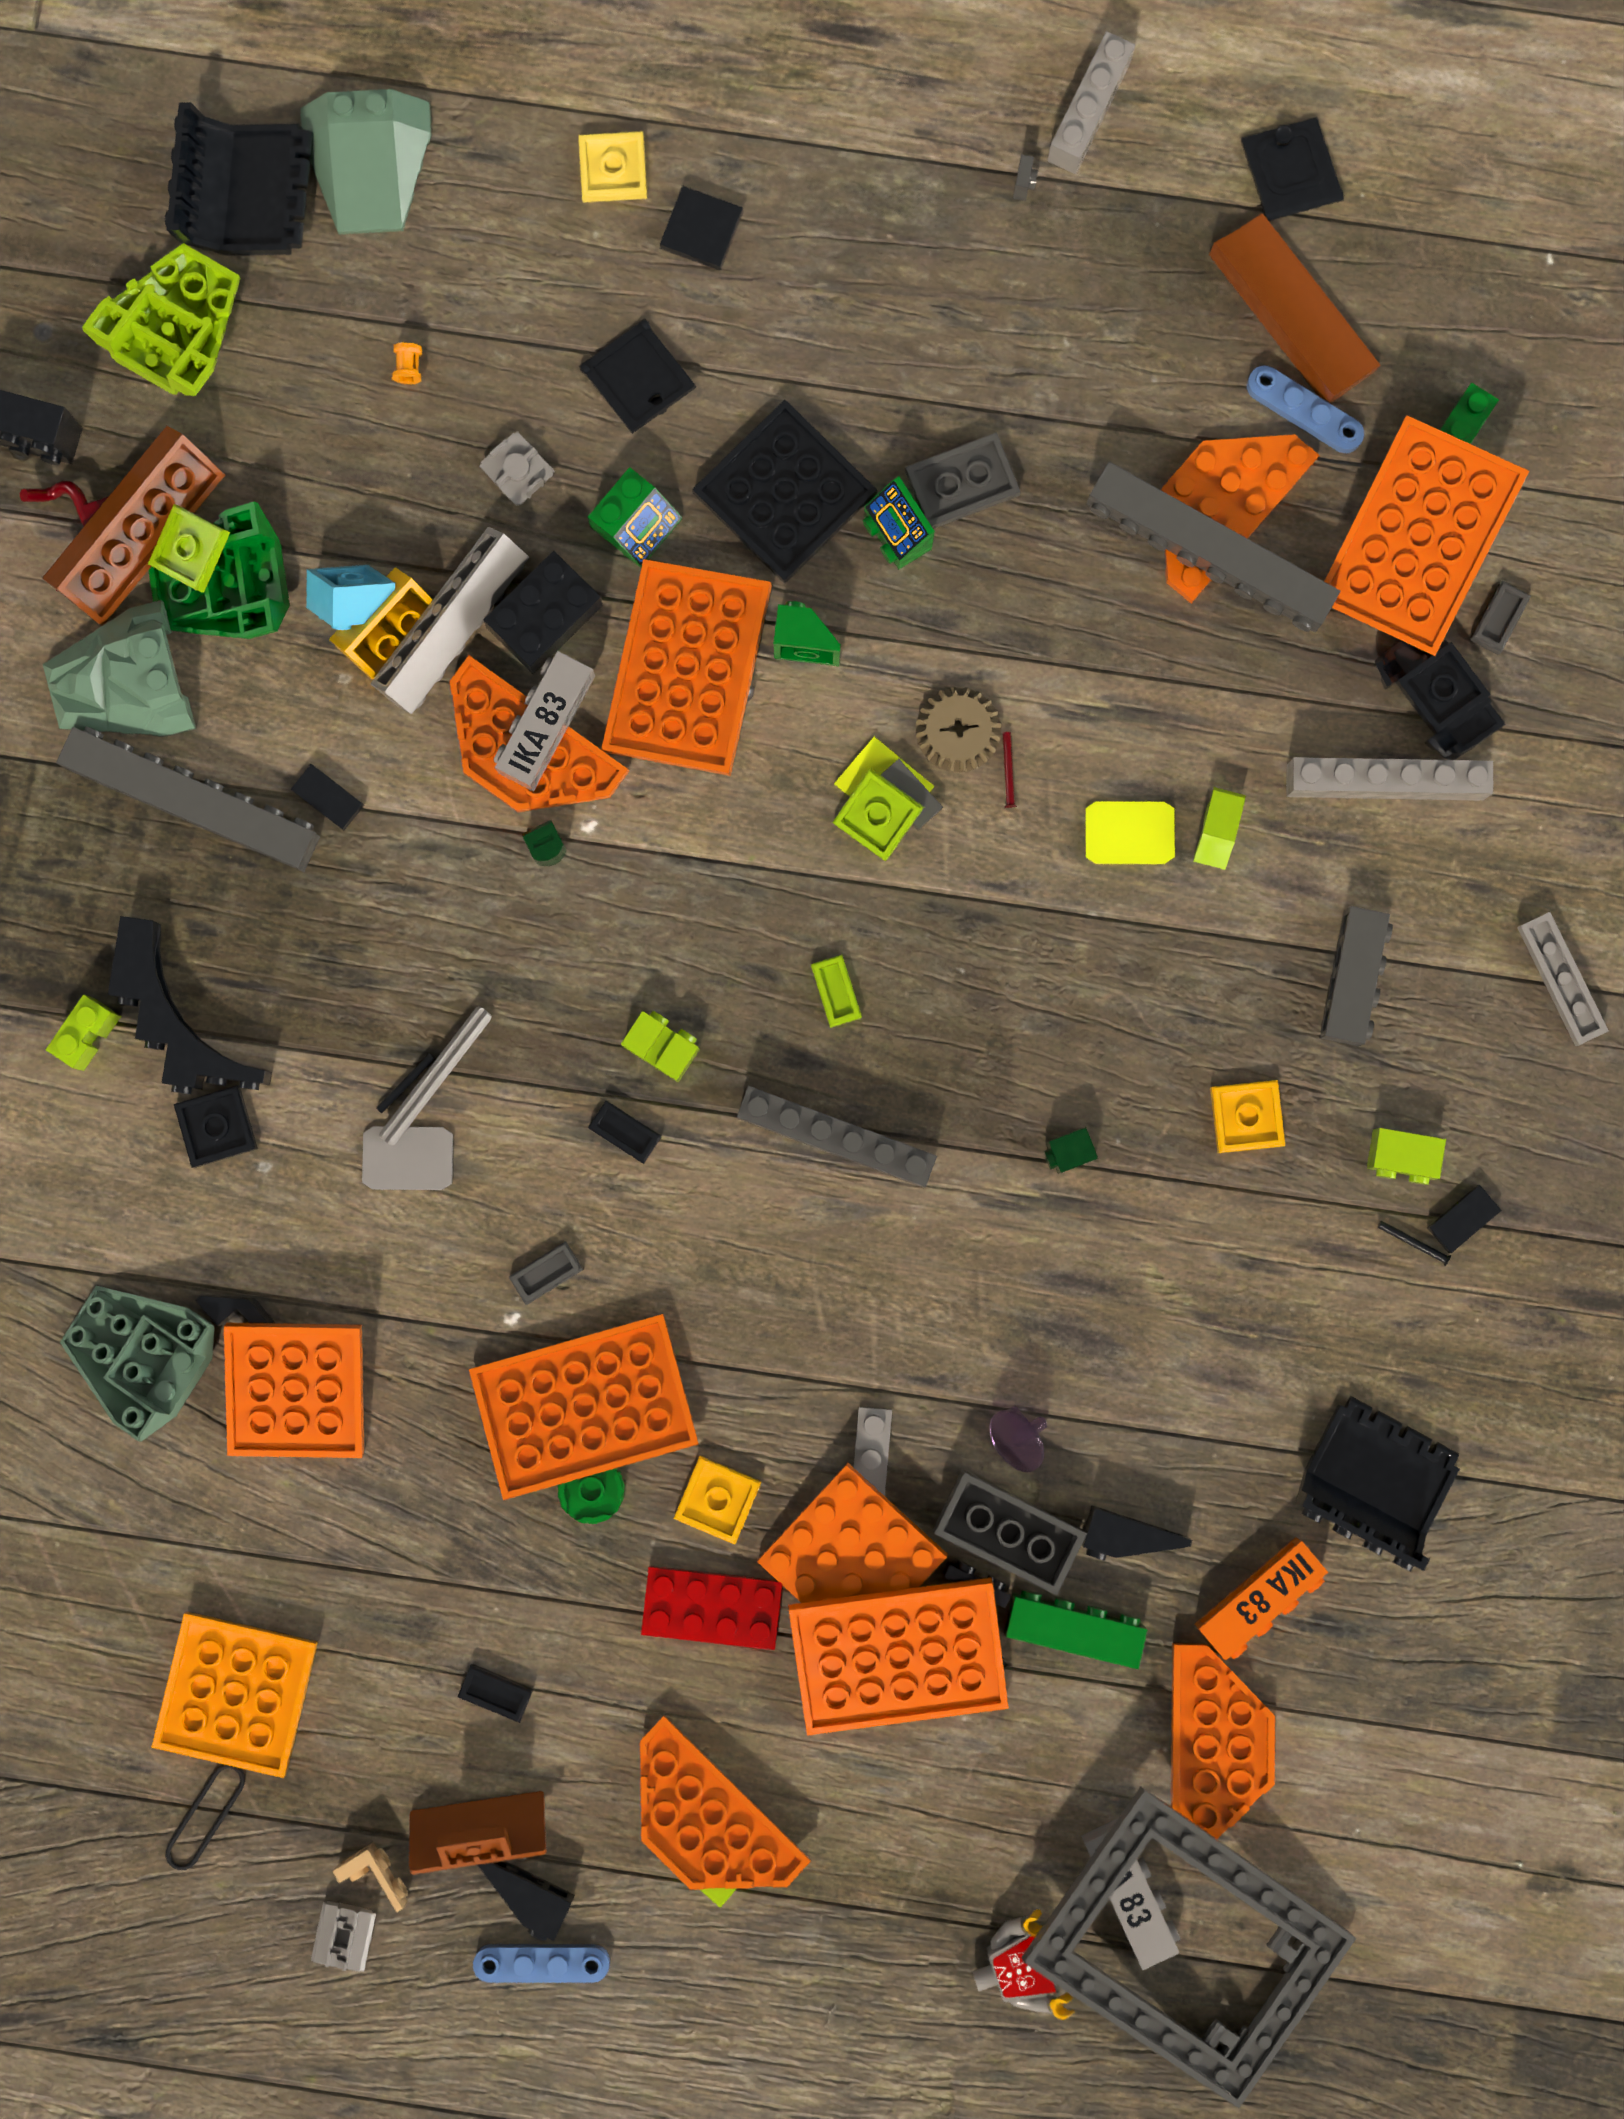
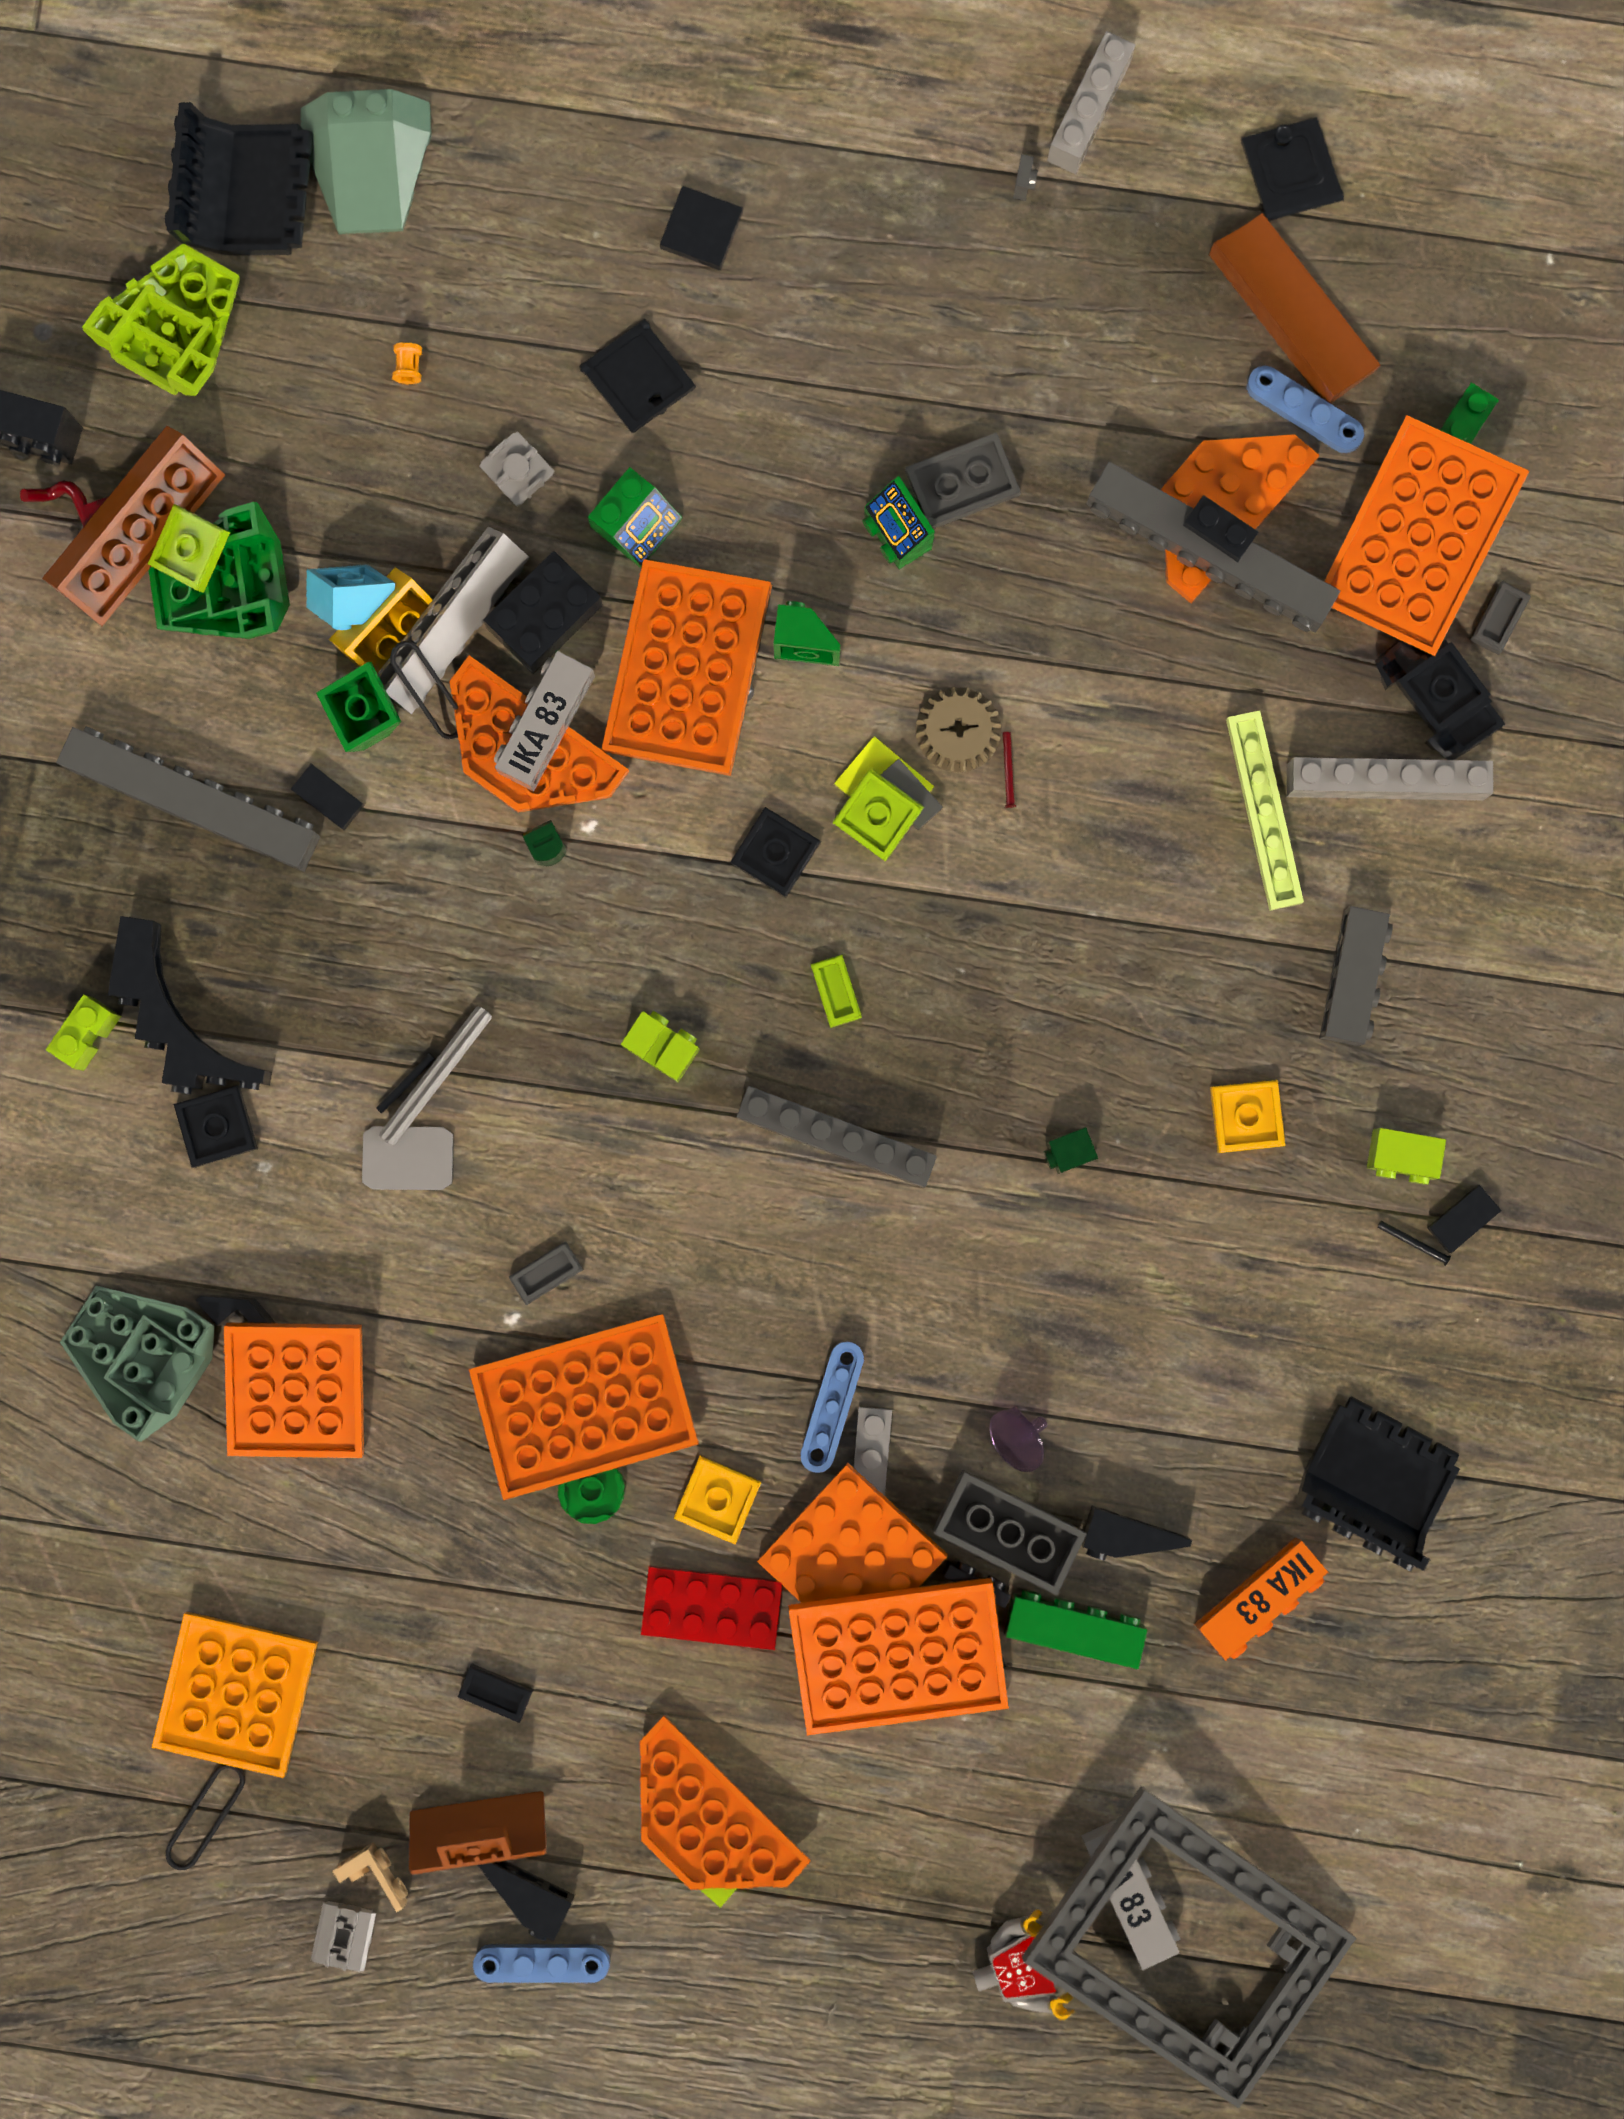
(121, 678): sand green wedge -> none
(359, 709): none -> green slope
(412, 691): none -> black piece
(612, 166): light yellow tile -> none
(625, 1132): black tile -> none
(775, 852): none -> black tile
(784, 491): black plate -> none
(832, 1407): none -> medium blue plate
(1129, 832): neon yellow piece -> none
(1217, 1741): orange plate -> none
(1219, 828): lime slope -> none
(1220, 528): none -> black plate
(1264, 810): none -> yellowish green plate
(1562, 979): light grey plate -> none

